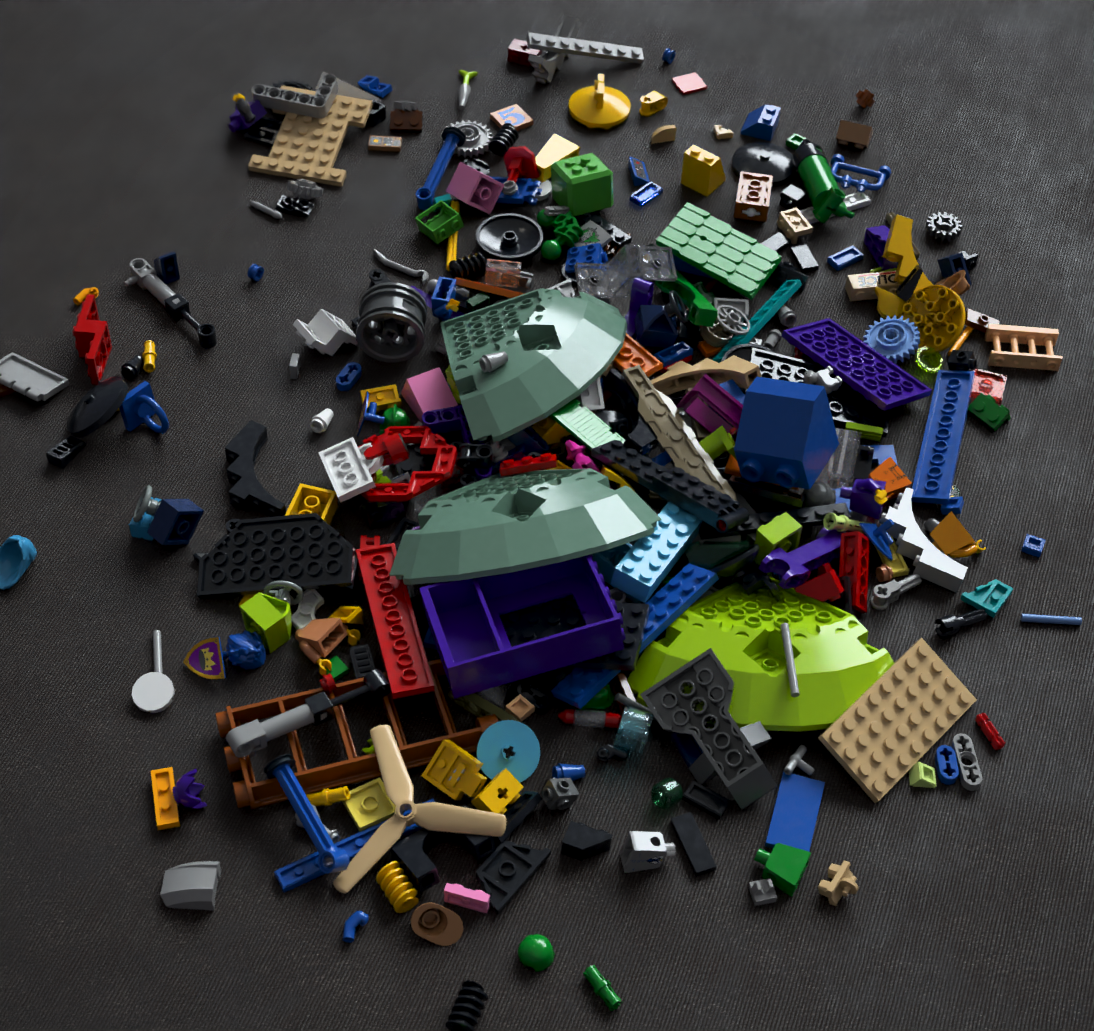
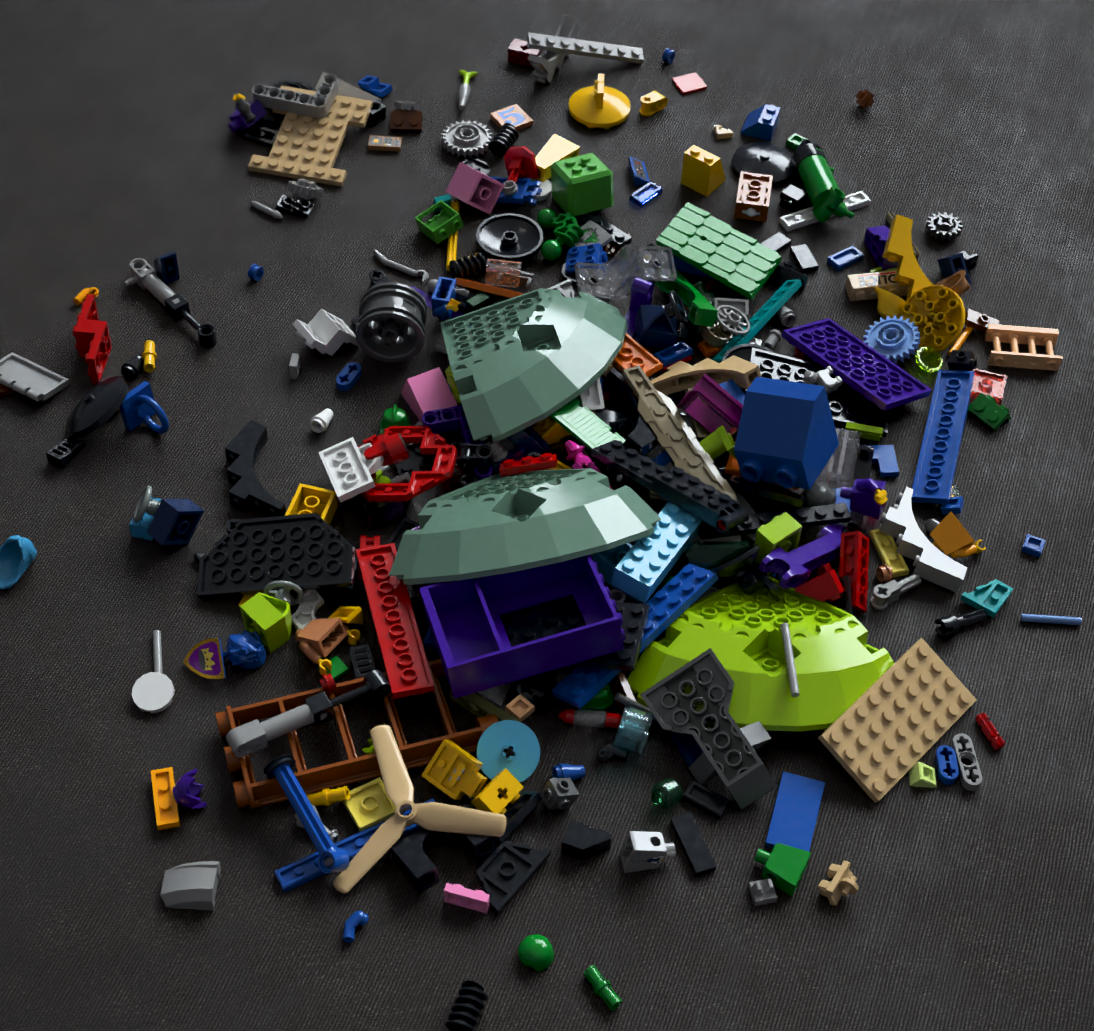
(370, 416): blue shield -> none
(383, 396): yellow bracket -> none
(396, 887): yellow piece -> none
(437, 924): medium nougat piece -> none
(452, 138): blue piece -> none
(492, 361): light grey cone -> none
(555, 210): light grey axle -> none
(616, 477): yellow slope -> none
(664, 134): tan brick -> none
(793, 224): tan bracket -> none
(795, 760): light grey piece -> none
(838, 162): blue bar -> none
(841, 519): yellowish green pin -> none
(854, 134): medium nougat slope -> none
(879, 536): blue shield -> none
(893, 476): orange torso -> none
(908, 286): black slope -> none

